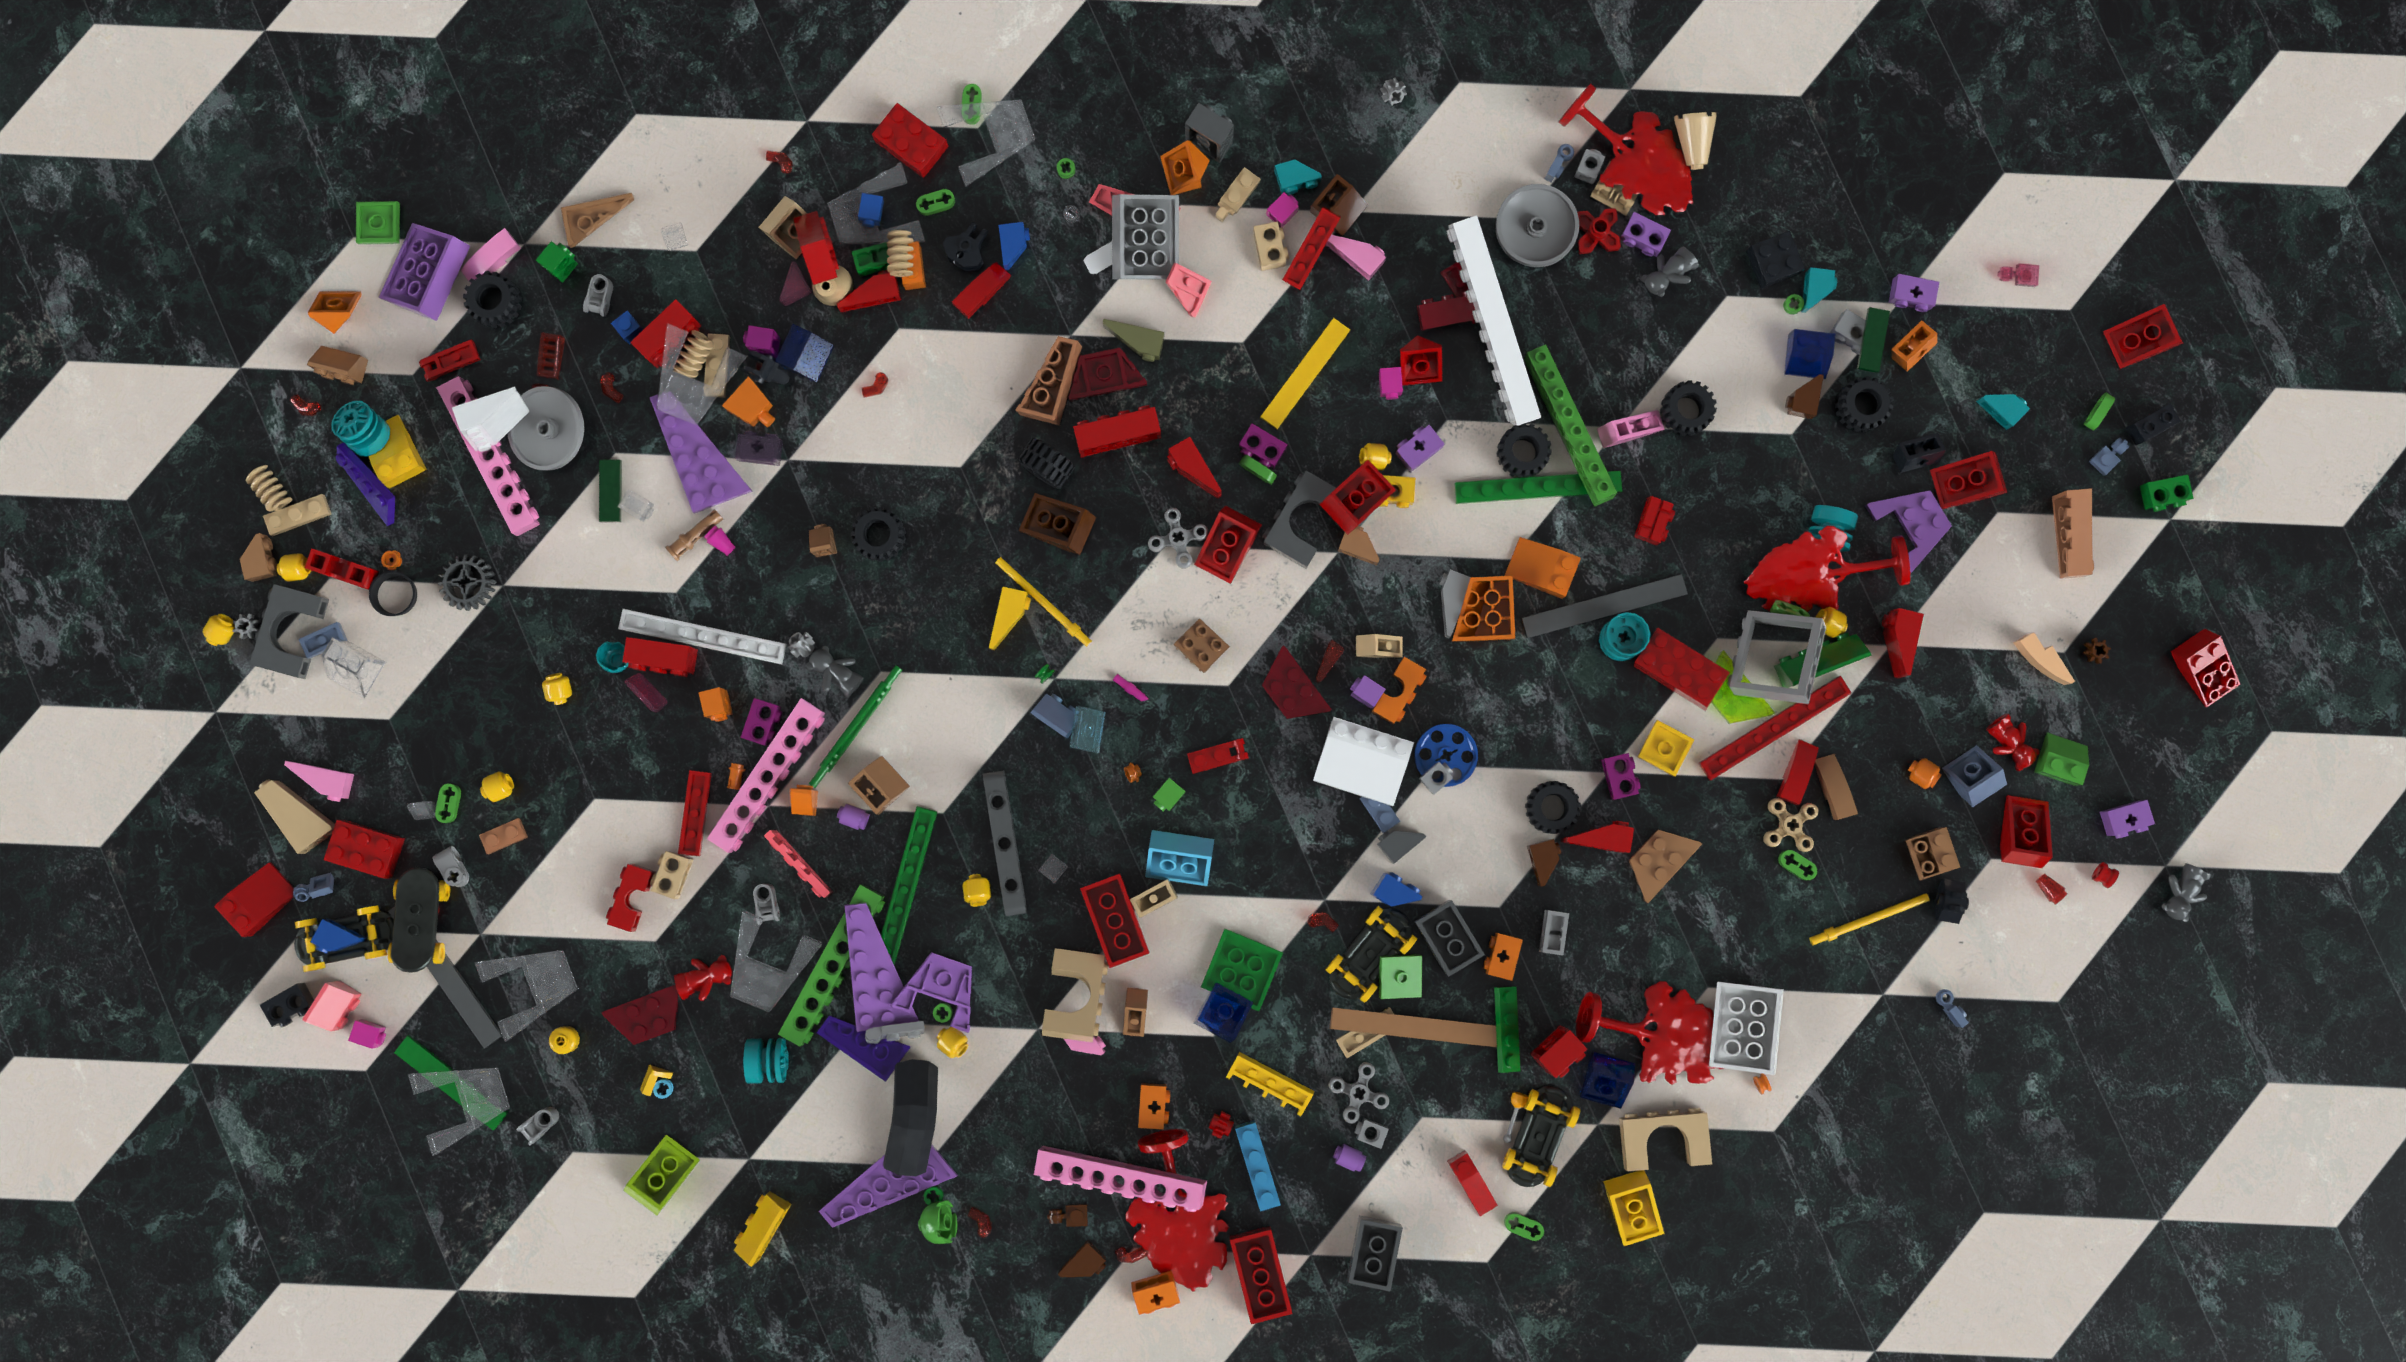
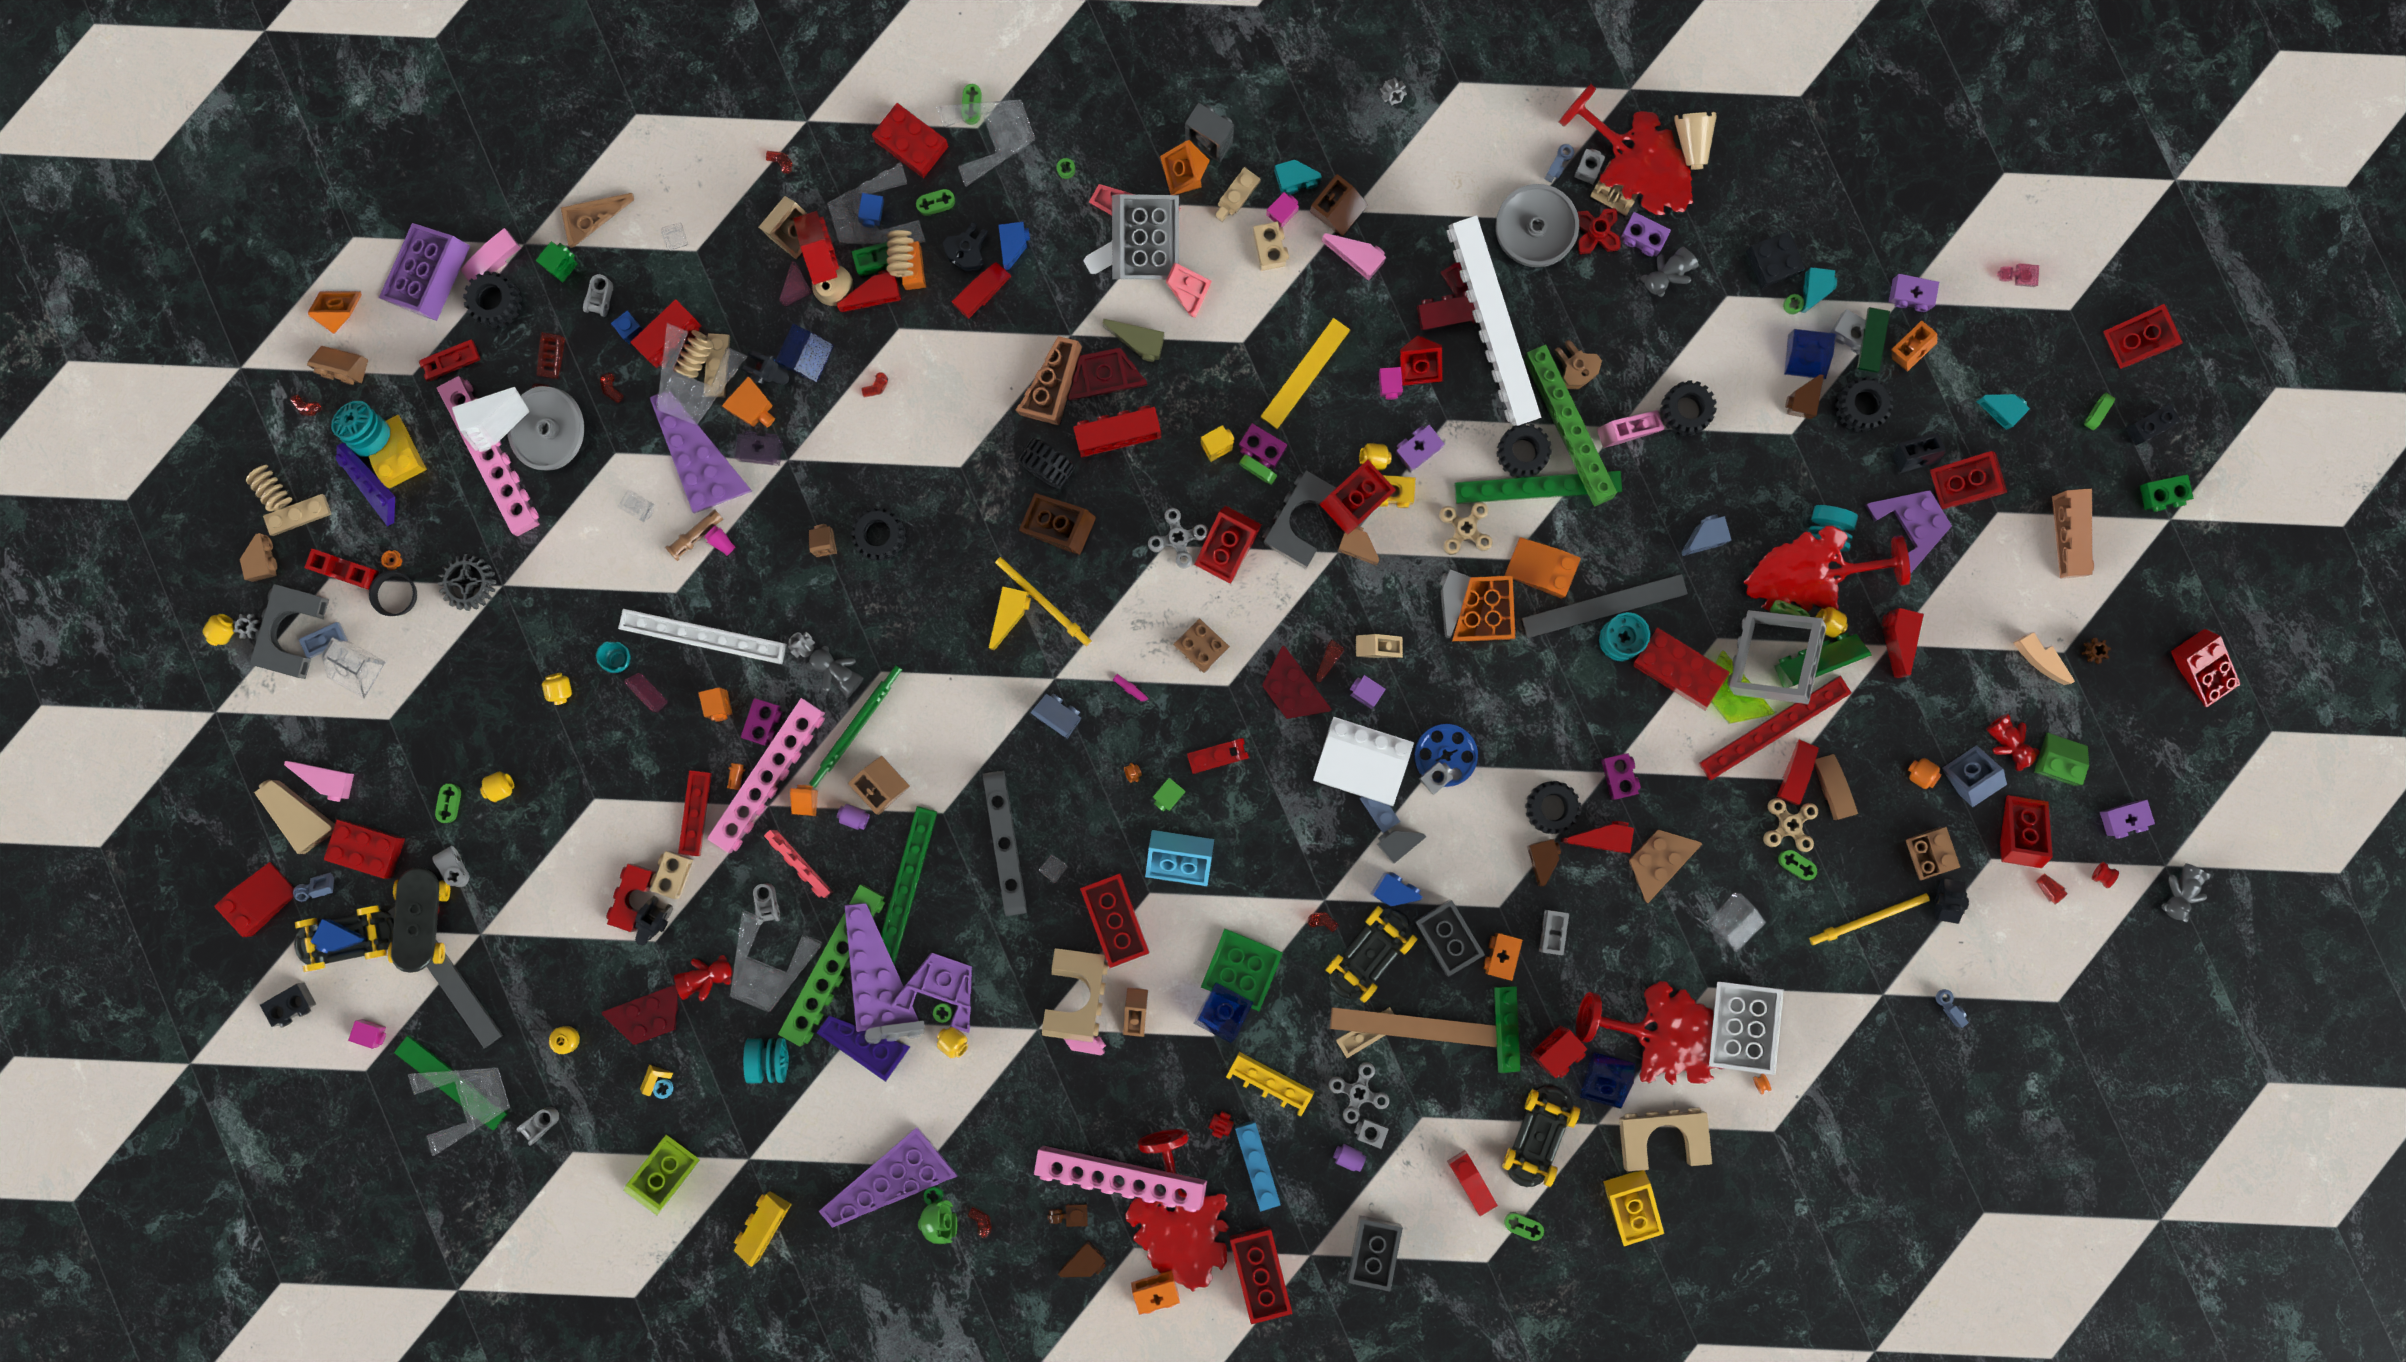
(292, 567): yellow head -> none
(332, 1006): slope -> none
(378, 222): bright green plate -> none
(422, 810): clear slope -> none
(503, 836): nougat plate -> none
(548, 980): clear wing -> none
(610, 490): dark green tile -> none
(651, 920): none -> black hinge
(659, 657): red brick -> none
(762, 340): magenta brick -> none
(912, 1117): black piece -> none
(976, 890): yellow head -> none
(1044, 673): green bush -> none
(1068, 216): clear hinge -> none
(1087, 729): clear light blue tile -> none
(1130, 1257): clear red arm -> none
(1148, 1094): orange brick -> none
(1154, 898): tan slope -> none
(1192, 466): red slope -> none
(1217, 443): none -> yellow brick
(1311, 248): red plate -> none
(1400, 976): bright green plate -> none
(1410, 676): orange arch -> none
(1471, 521): none -> tan gear
(1518, 1101): hinge -> none
(1576, 365): none -> medium nougat hinge
(1654, 521): red brick -> none
(1665, 748): yellow plate -> none
(1708, 535): none -> sand blue slope
(1736, 921): none -> clear slope
(2106, 459): sand blue plate -> none

